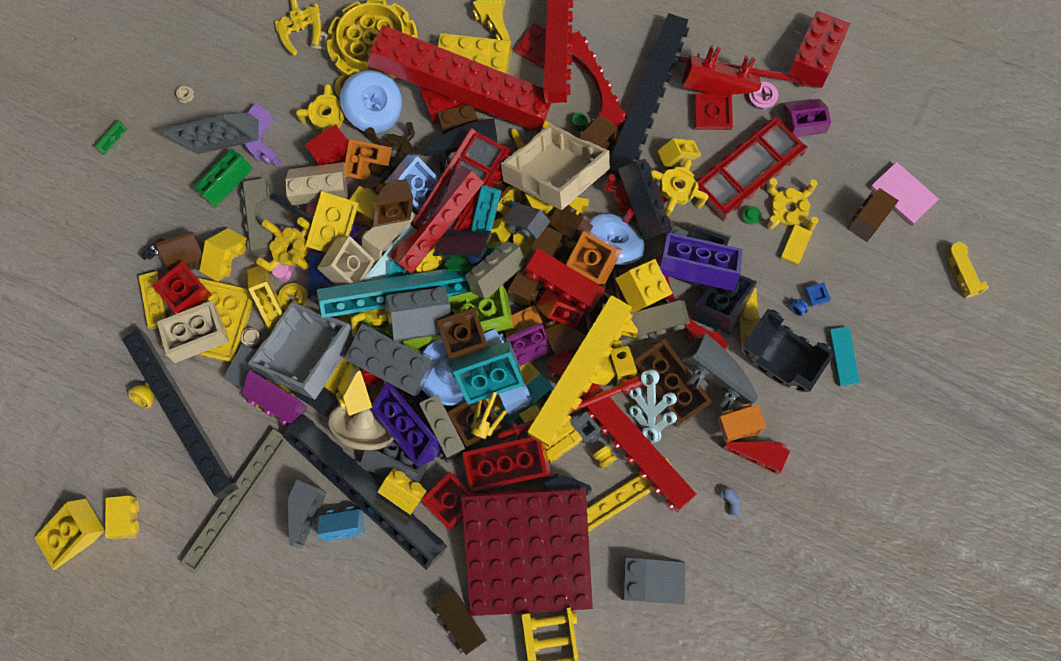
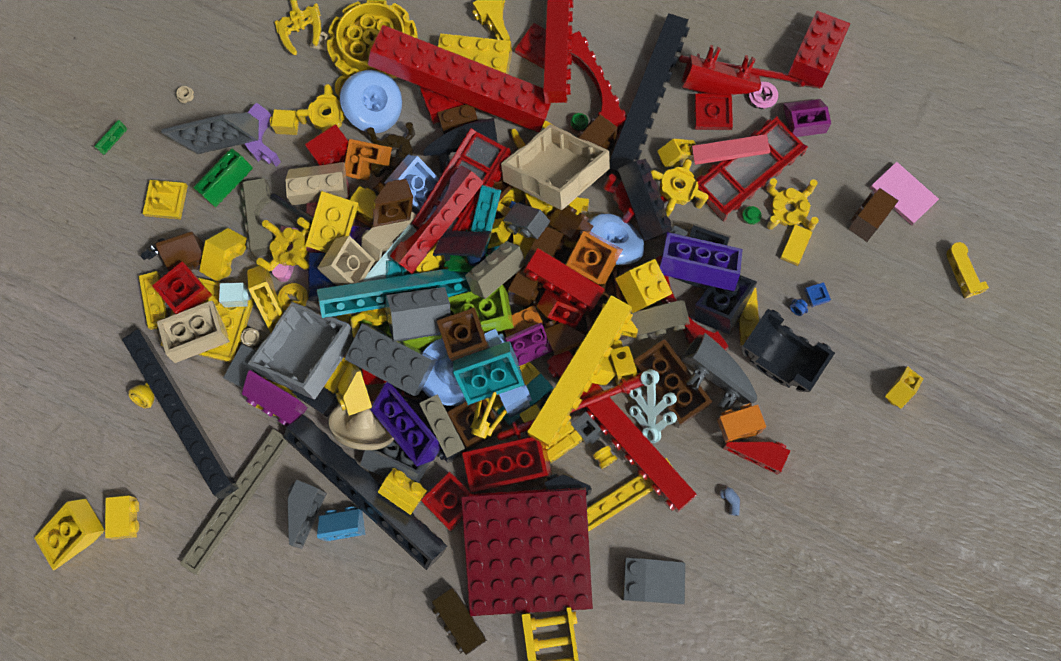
(165, 199): none -> yellow plate
(234, 295): none -> light aqua brick
(284, 122): none -> yellow brick
(731, 149): none -> coral tile
(844, 356): teal tile -> none
(904, 388): none -> yellow slope

